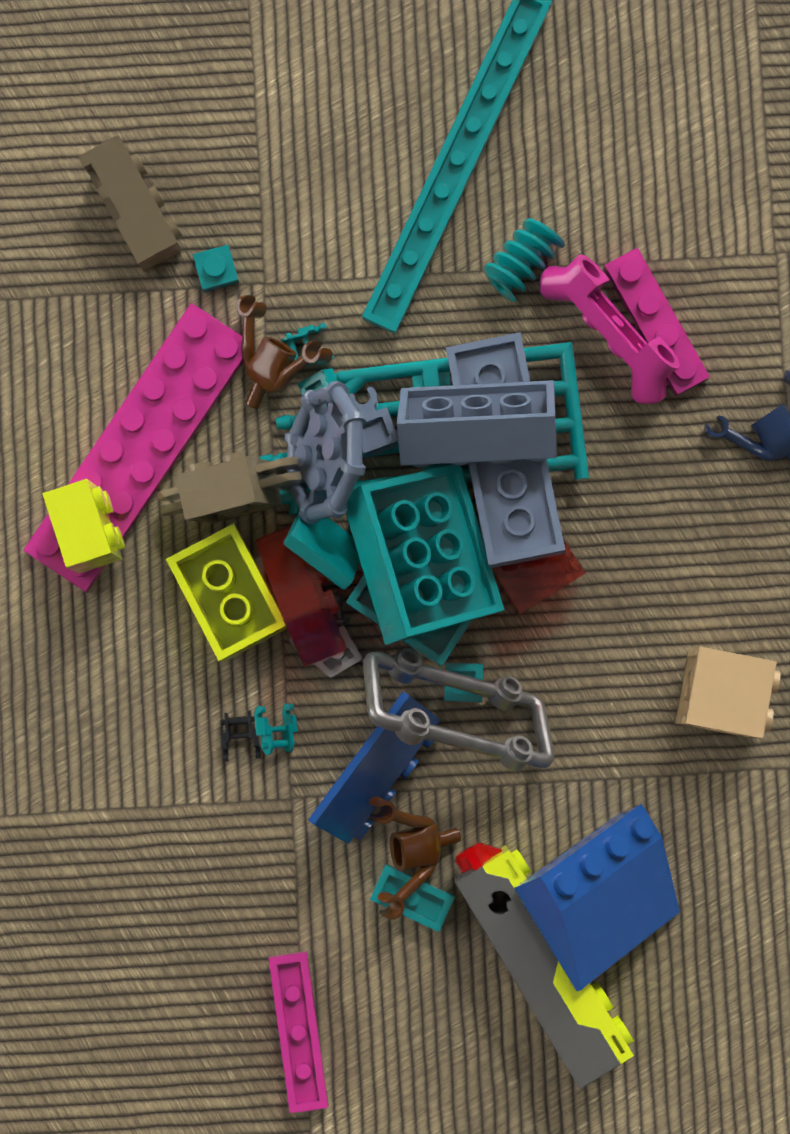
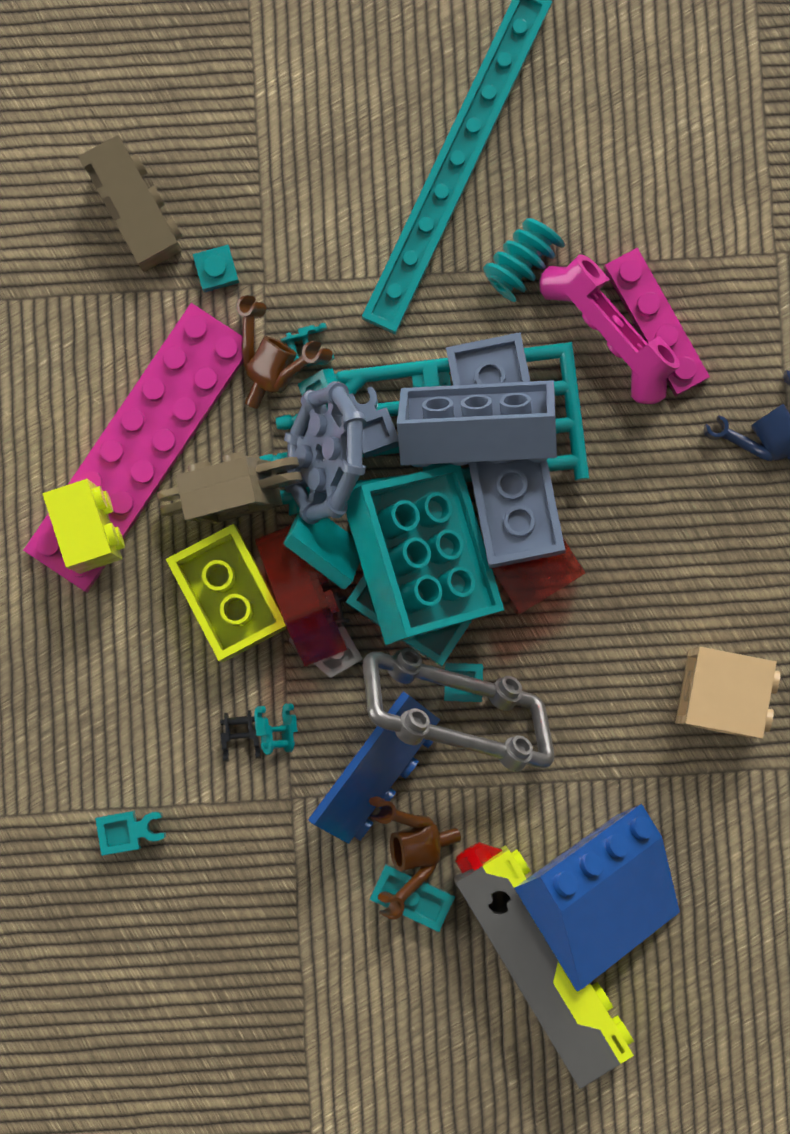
(123, 832): none -> teal plate
(298, 1032): dark pink plate -> none

